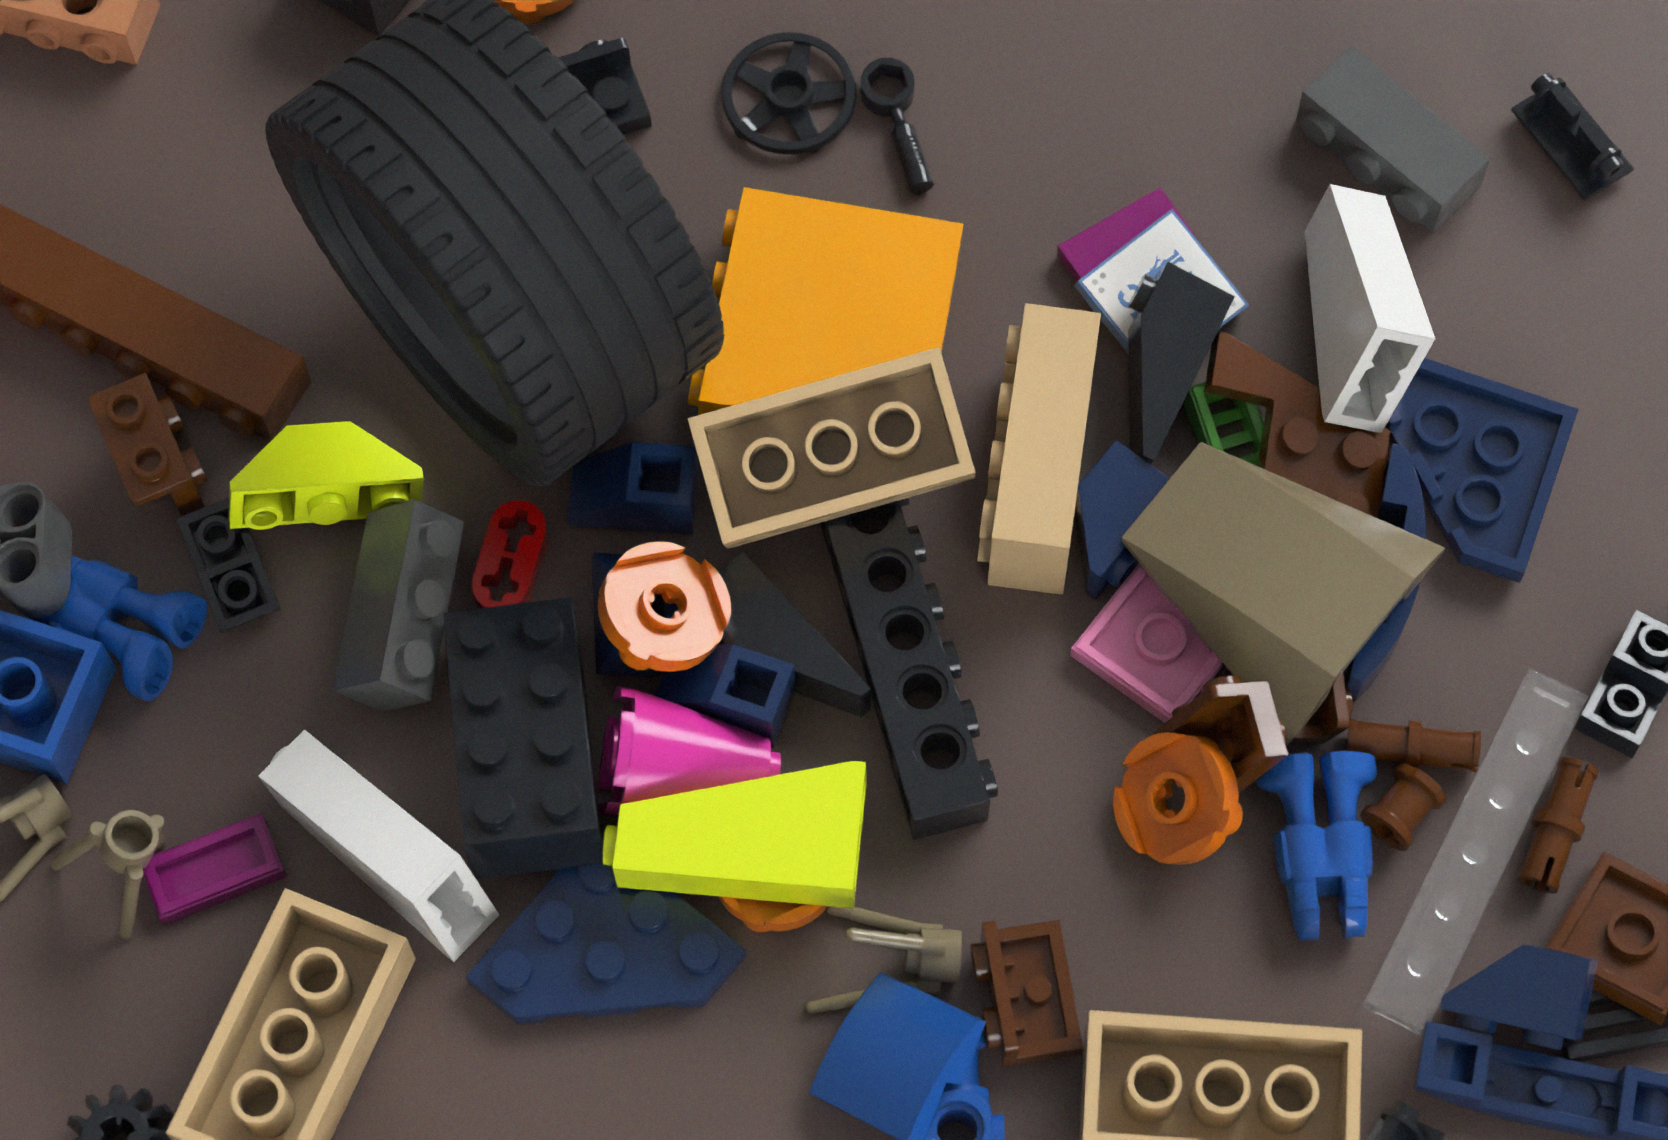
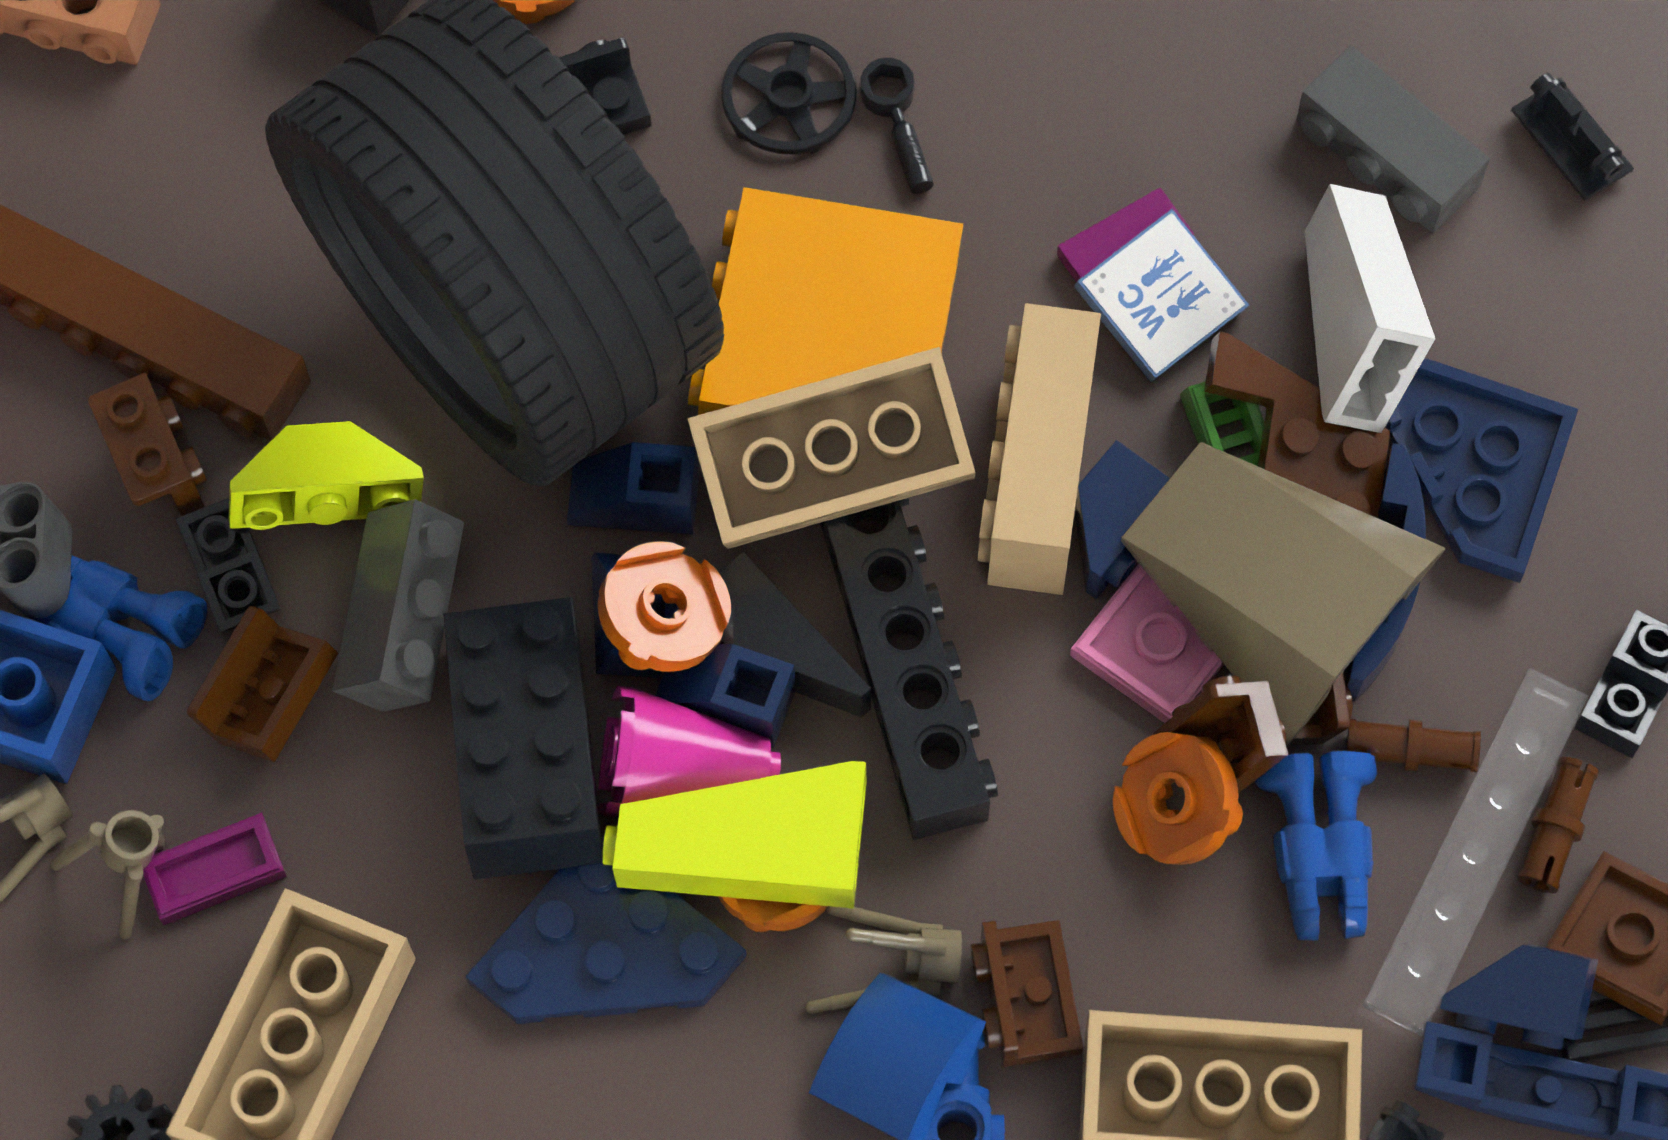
(260, 685): none -> reddish brown bracket
(381, 844): white slope -> none
(496, 555): red beam -> none
(1166, 349): black slope -> none
(1403, 807): reddish brown bush -> none

